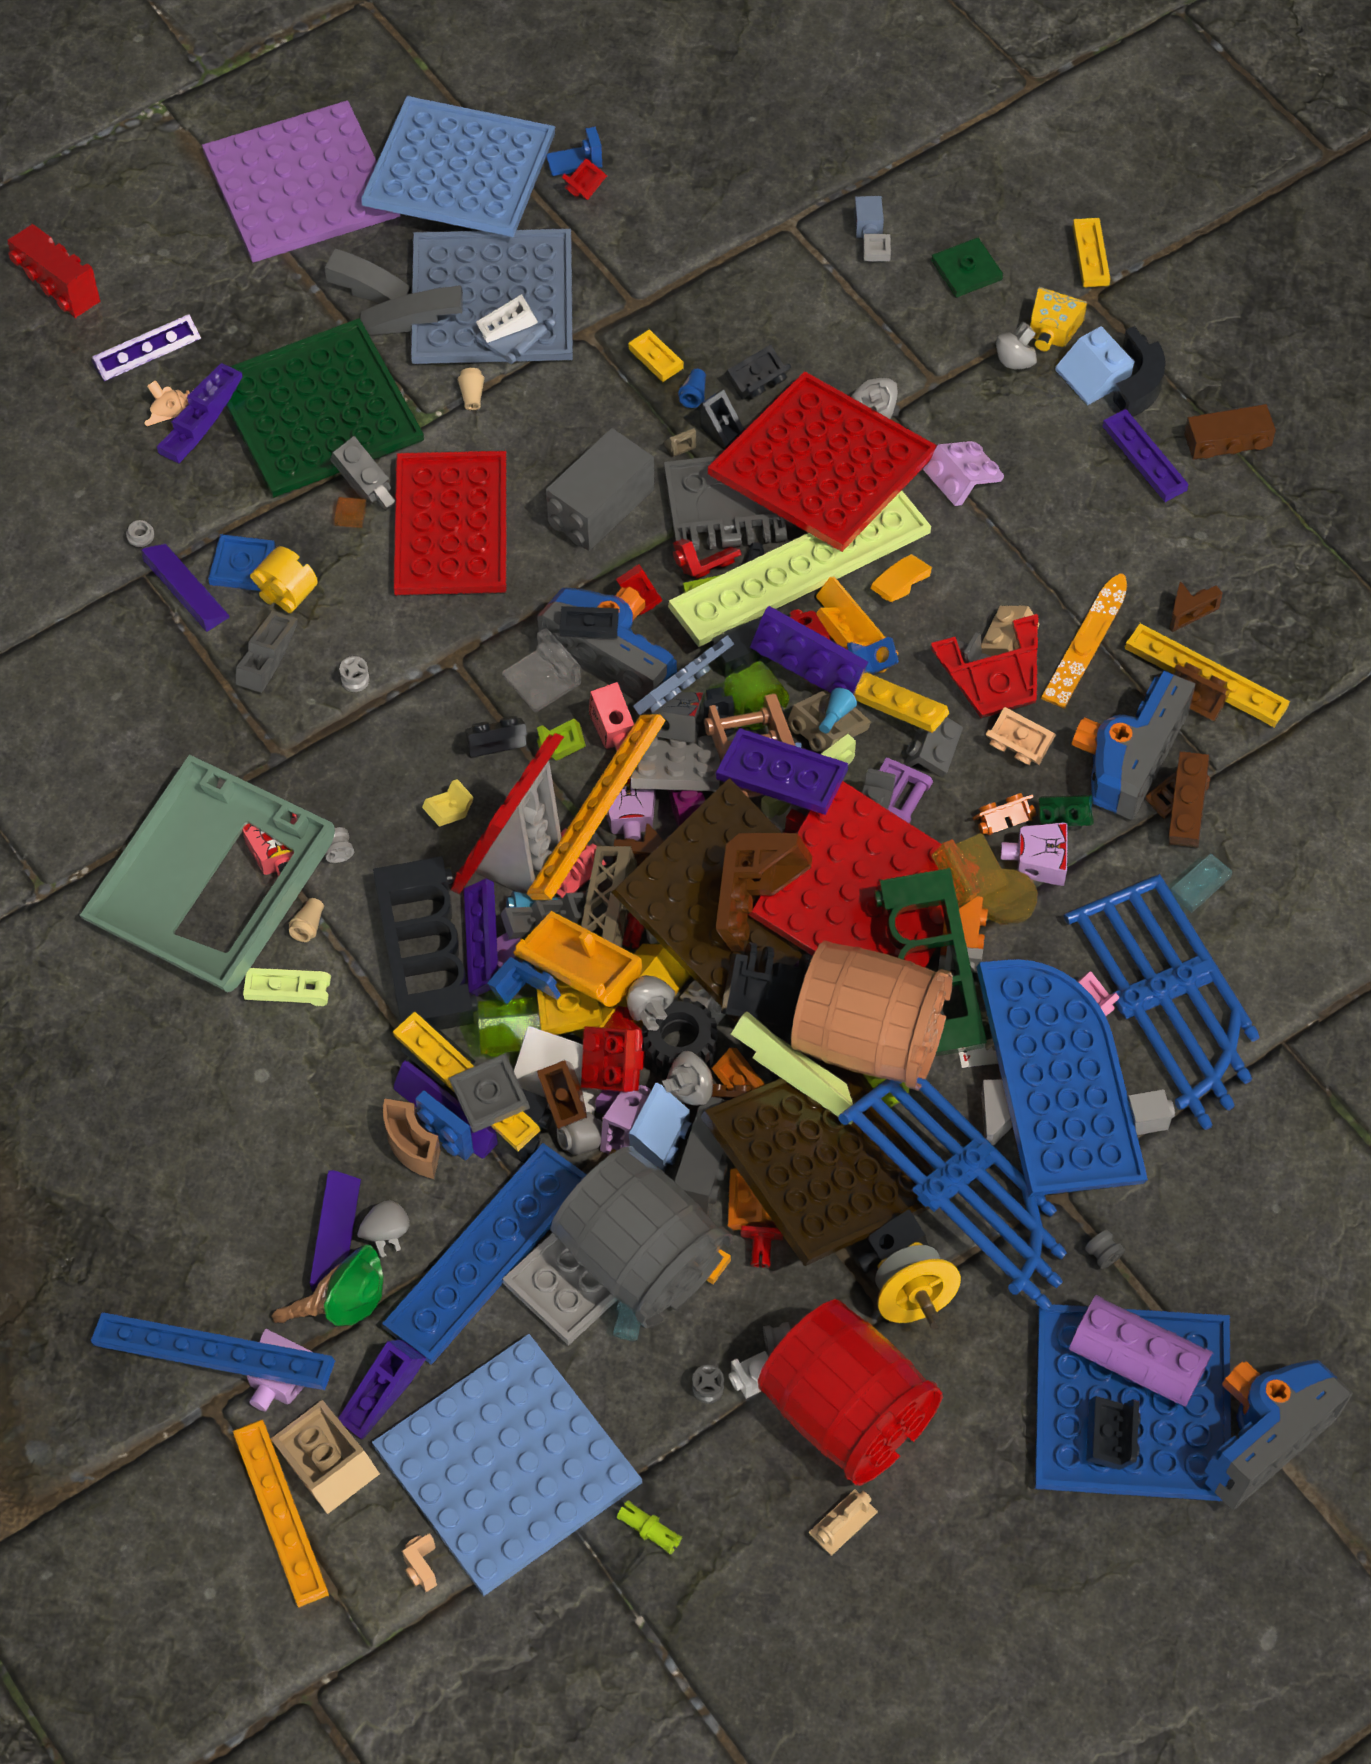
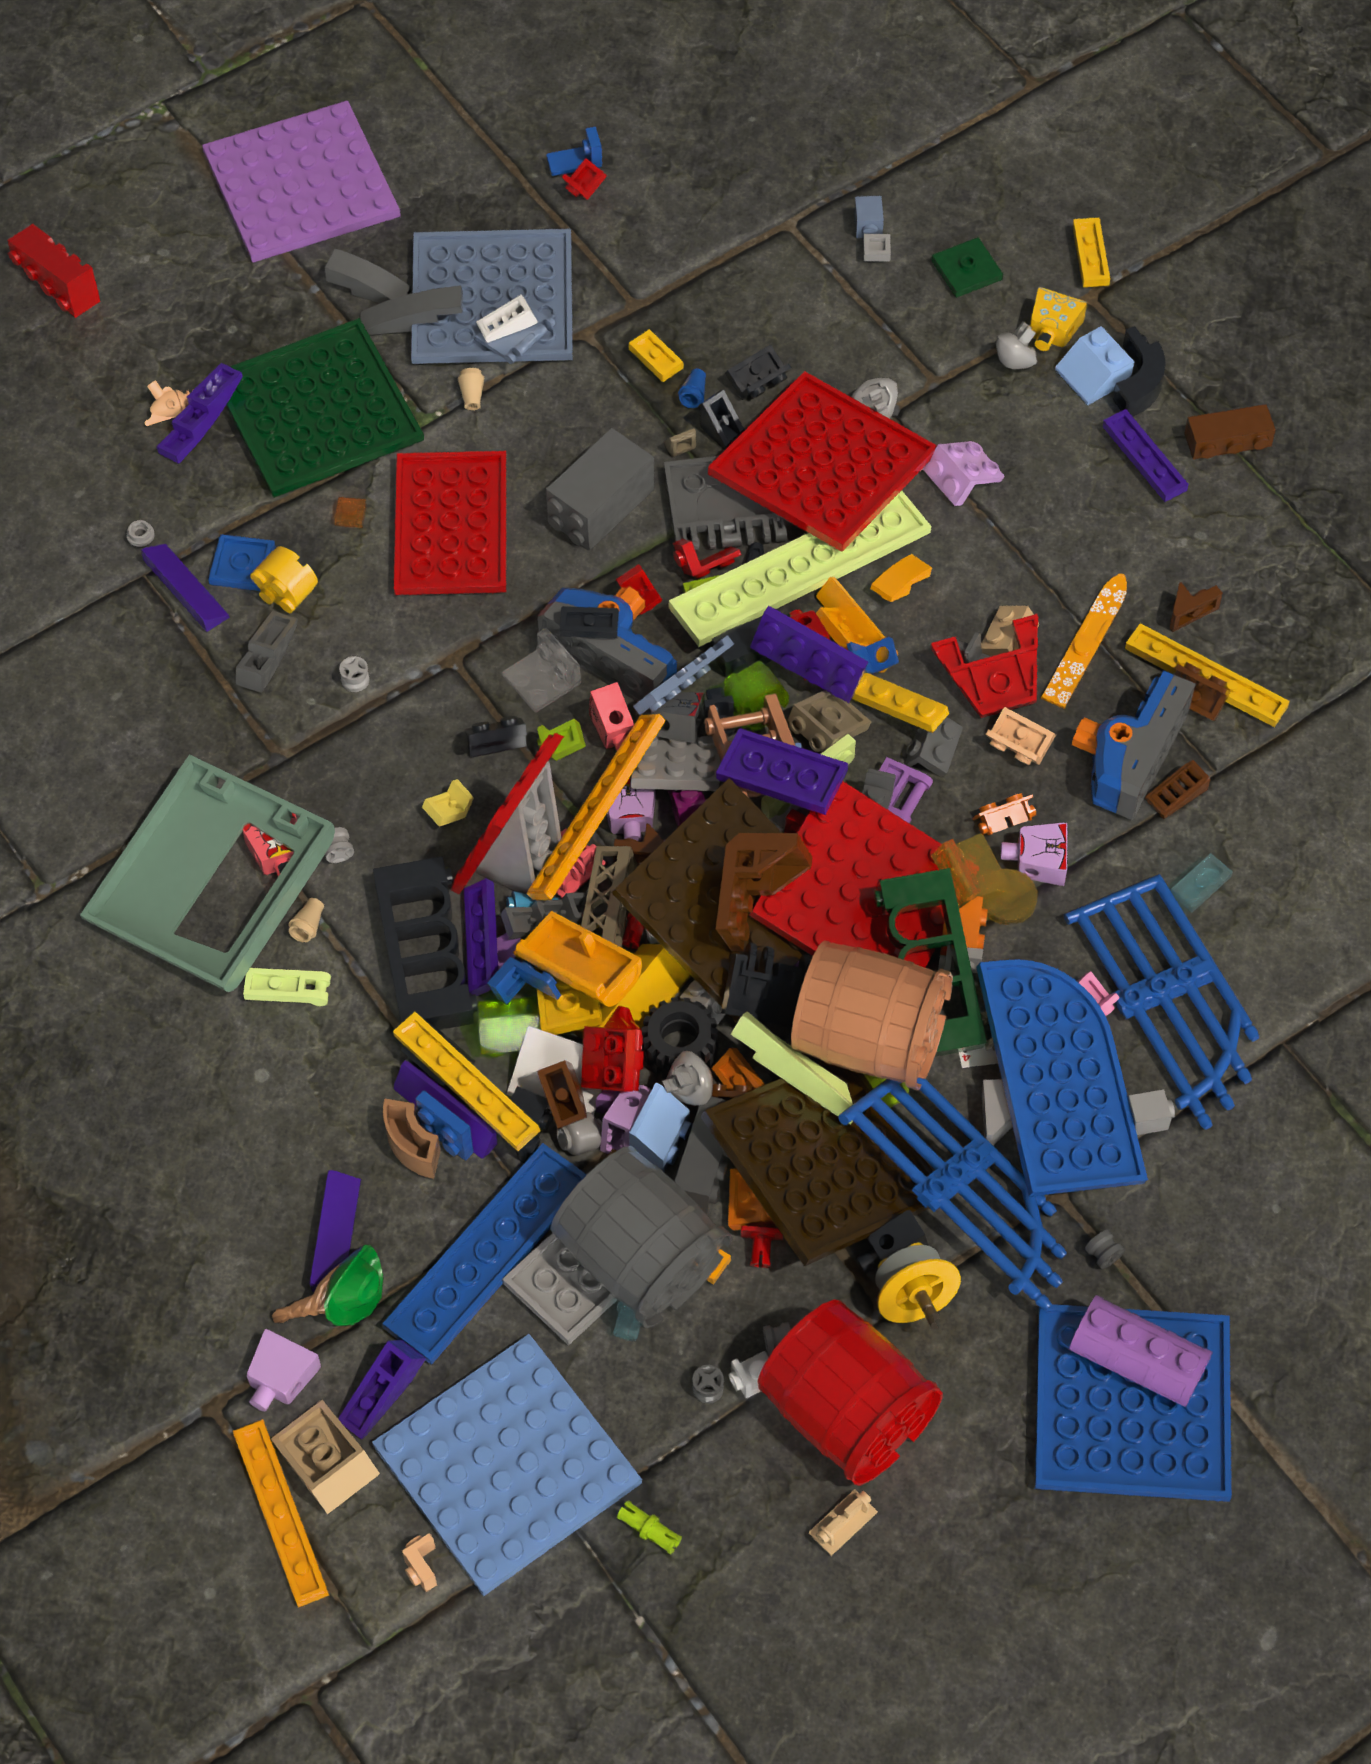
(146, 348): slope -> none
(213, 1351): blue plate -> none
(362, 473): dark grey hinge -> none
(384, 1222): light grey piece -> none
(459, 166): medium blue plate -> none
(489, 1092): dark grey plate -> none
(648, 1000): light grey piece -> none
(839, 705): dark azure cone -> none
(1066, 809): dark green hips -> none
(1113, 1432): black bracket -> none
(1189, 799): reddish brown brick -> none
(1276, 1420): piece -> none

